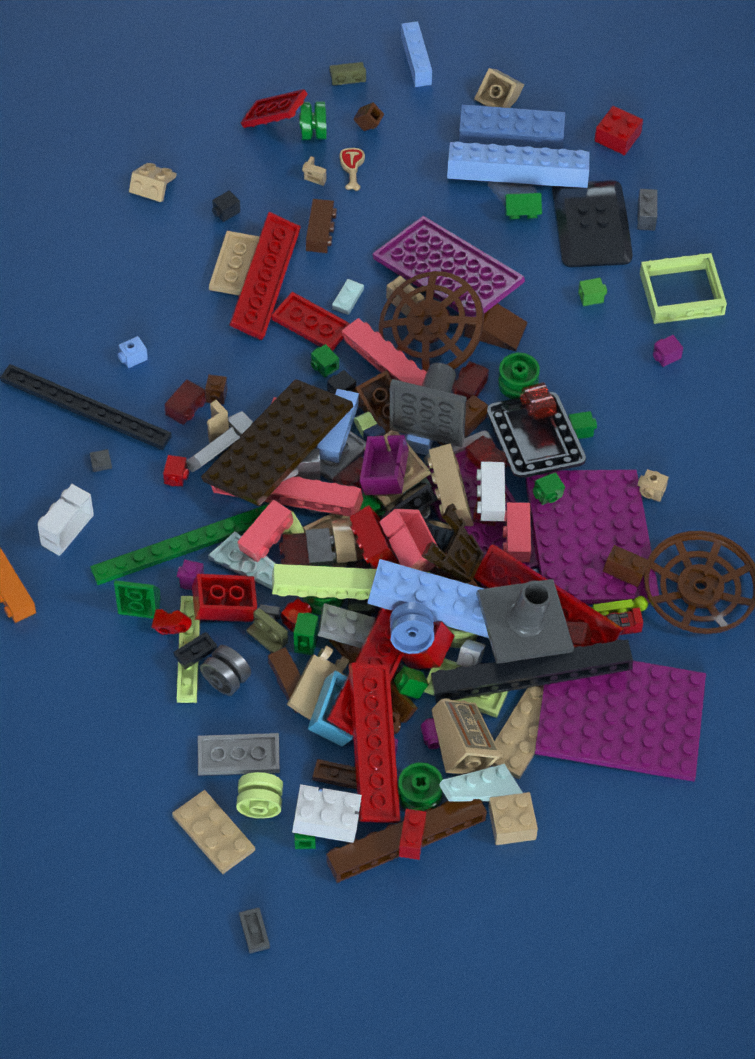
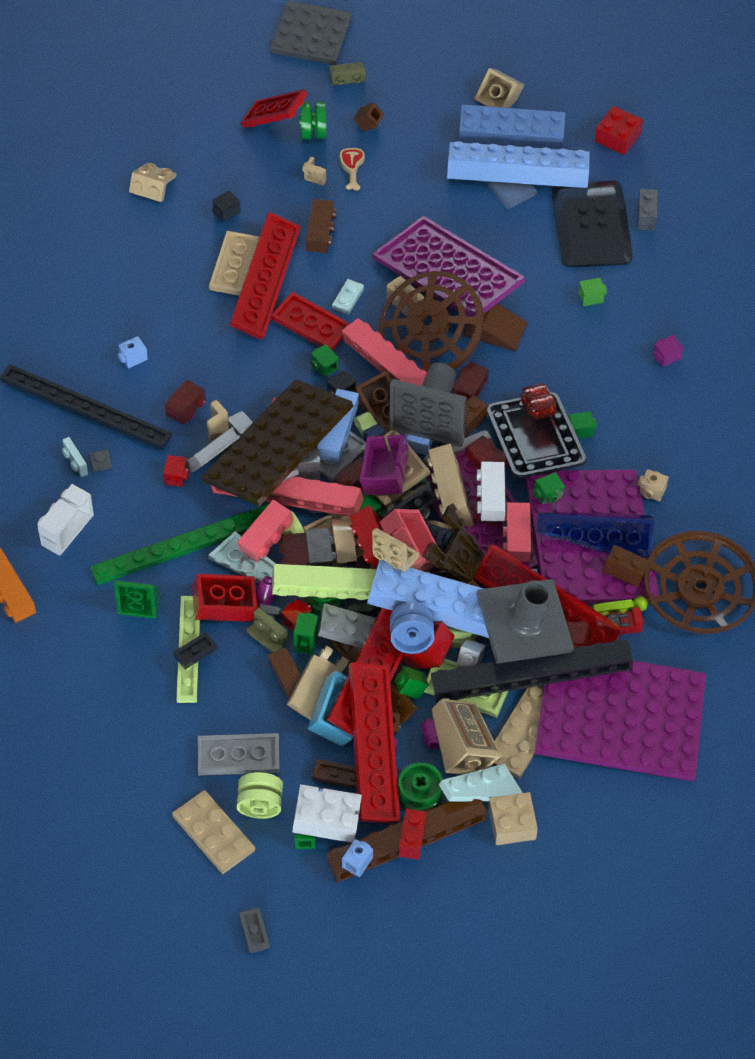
(77, 462): none -> light aqua plate
(171, 622): red leg -> none
(188, 572): magenta brick -> none
(216, 389): reddish brown brick -> none
(225, 670): flat silver wheel -> none
(264, 591): none -> magenta brick
(311, 32): none -> dark grey plate
(357, 857): none -> light blue brick
(393, 551): none -> tan bracket
(416, 54): light blue brick -> none
(516, 372): green wheel -> none
(523, 204): green brick -> none
(600, 530): none -> clear blue wedge
(686, 310): yellowish green window -> none

